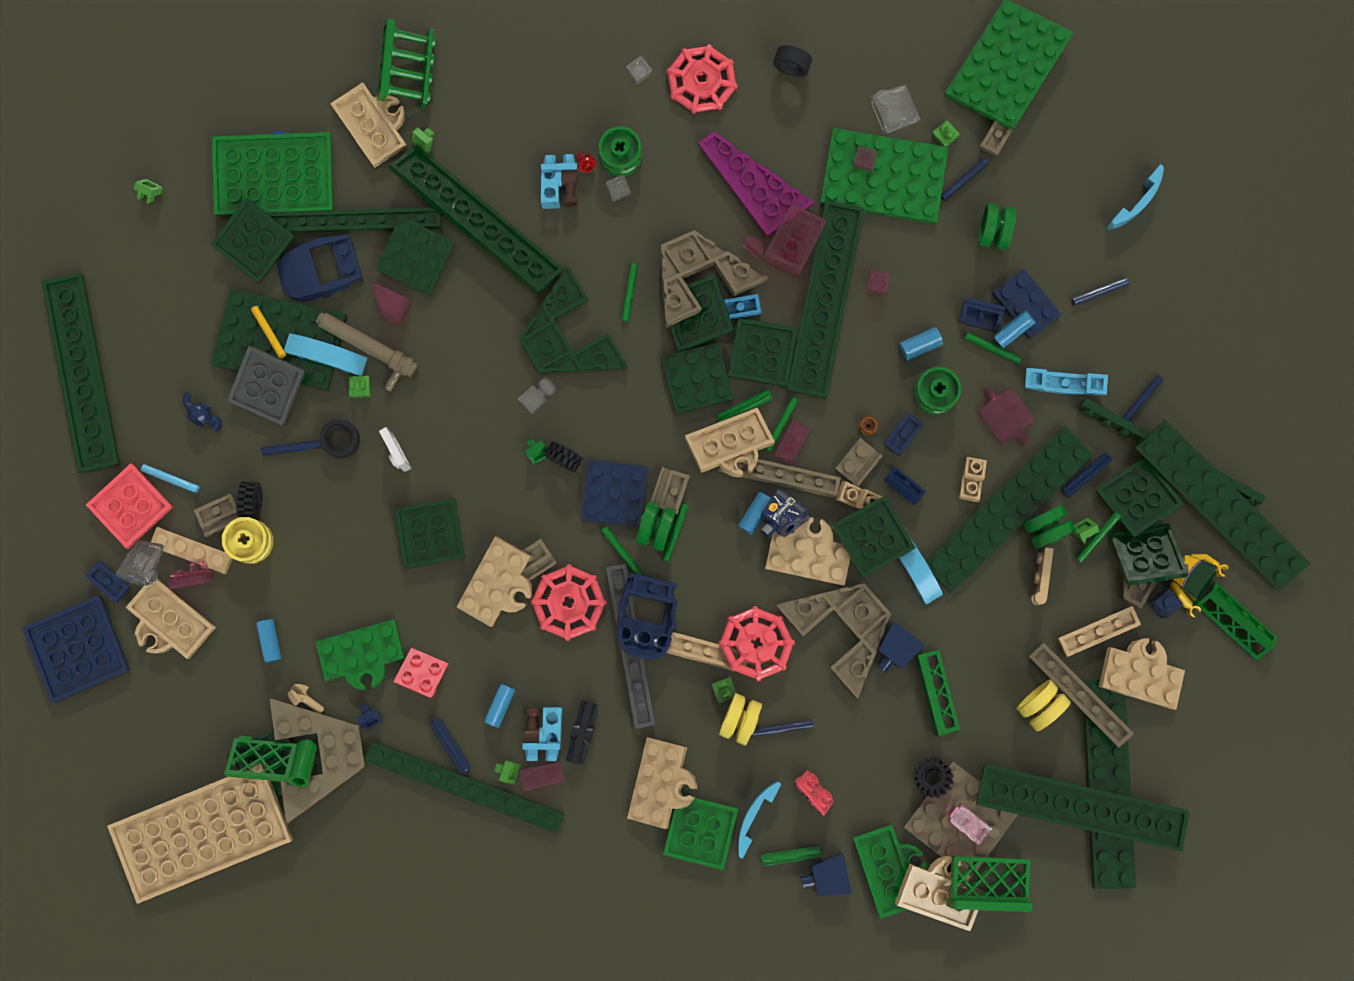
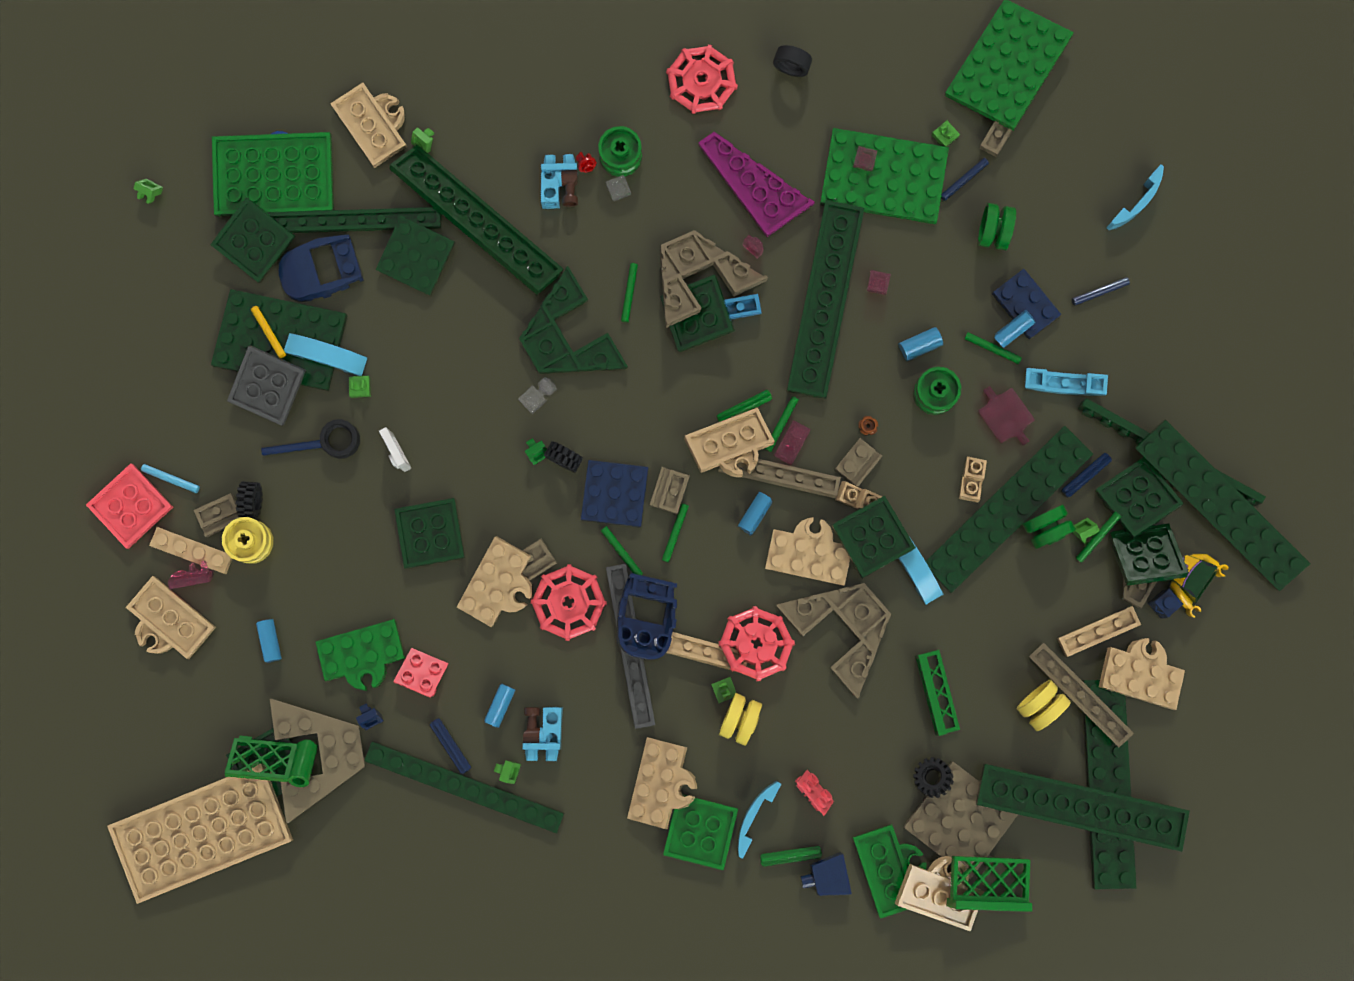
(76, 649): dark blue plate -> none
(80, 373): dark green plate -> none
(108, 582): dark blue plate -> none
(141, 563): clear slope -> none
(200, 413): dark blue piece -> none
(303, 697): tan bar -> none
(387, 70): green fence -> none
(391, 304): clear pink slope -> none
(394, 359): dark tan cylinder -> none
(542, 776): clear pink plate -> none
(582, 732): black piece -> none
(639, 69): clear plate -> none
(657, 526): green wheel -> none
(697, 378): dark green plate -> none
(762, 352): dark green plate -> none
(783, 515): dark blue torso -> none
(783, 728): dark blue bar -> none
(794, 241): clear pink slope -> none
(894, 108): clear slope -> none
(897, 647): dark blue torso -> none
(903, 434): dark blue plate -> none
(904, 485): dark blue plate -> none
(968, 824): clear pink plate -> none
(981, 314): dark blue hinge -> none
(1042, 577): tan plate -> none
(1143, 398): dark blue bar -> none
(1244, 620): green fence -> none

